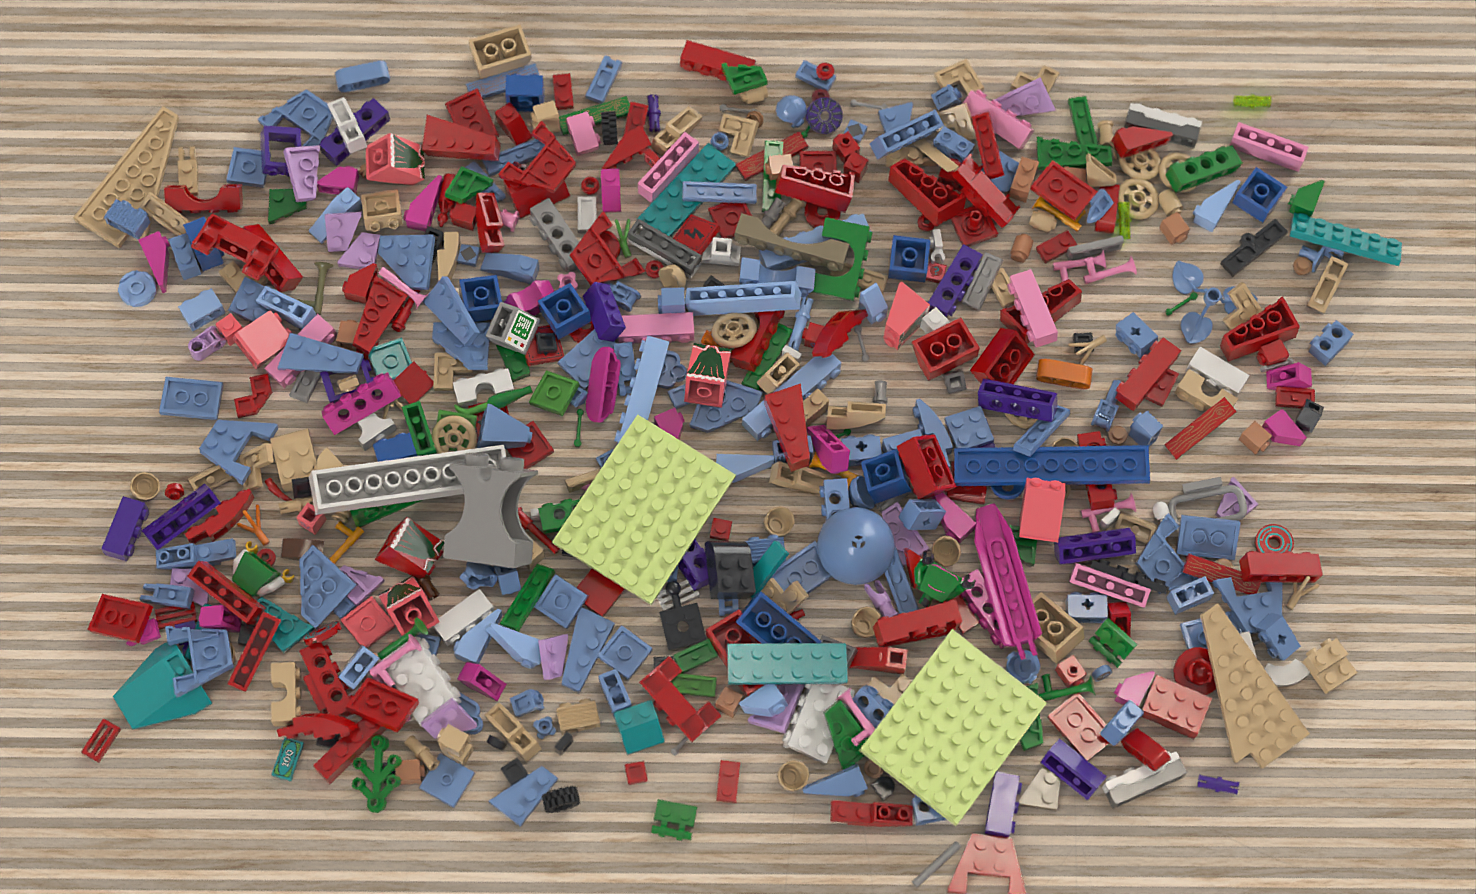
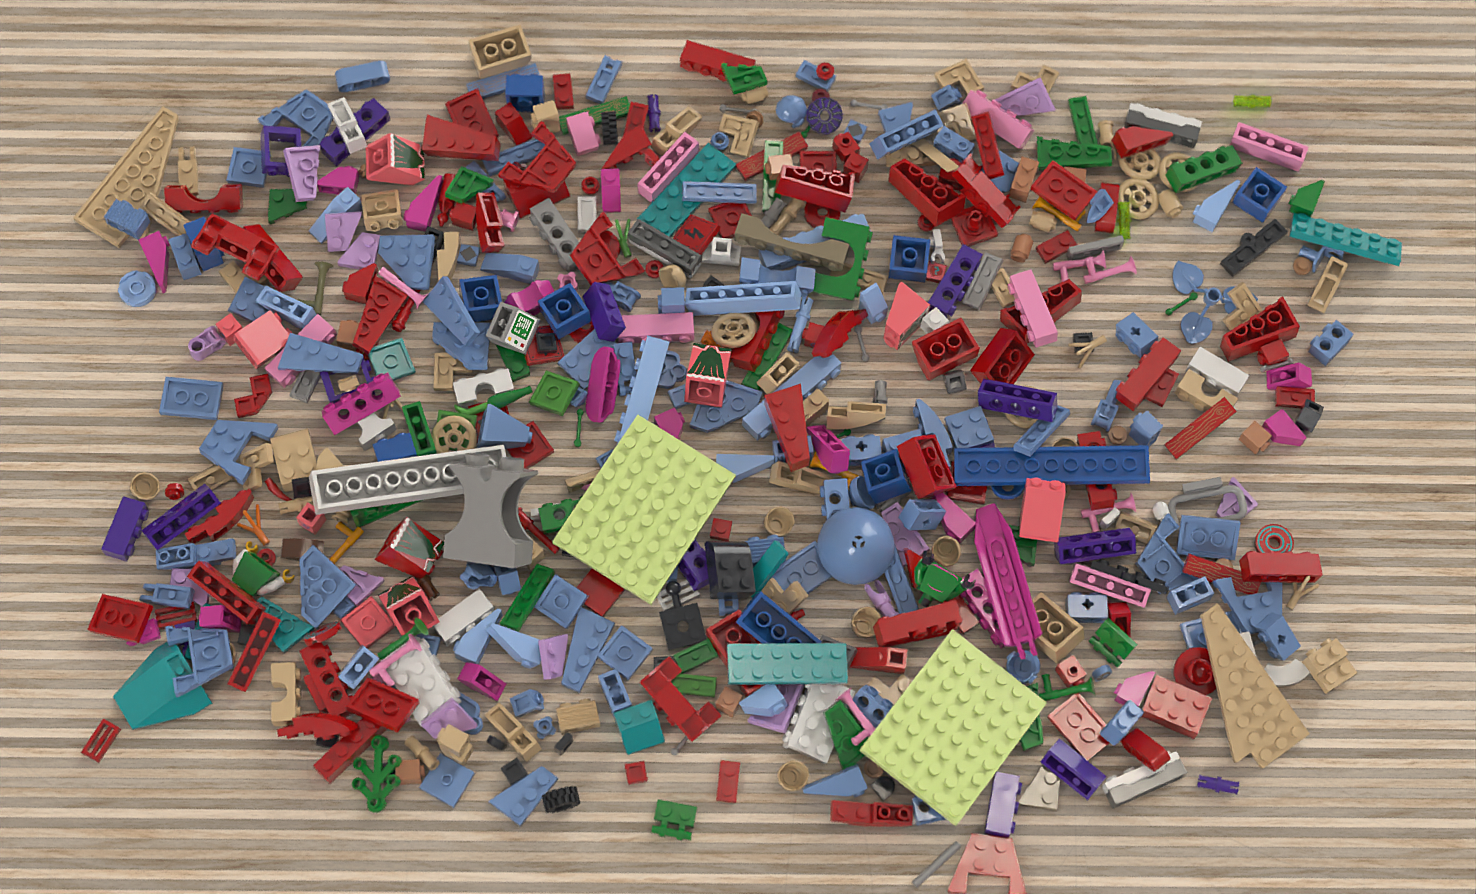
(201, 309): light blue brick -> none
(287, 759): teal tile -> none
(413, 383): red piece -> none
(795, 354): white tile -> none
(1064, 374): orange beam -> none
(1098, 174): tan slope -> none
(1174, 228): nougat brick -> none

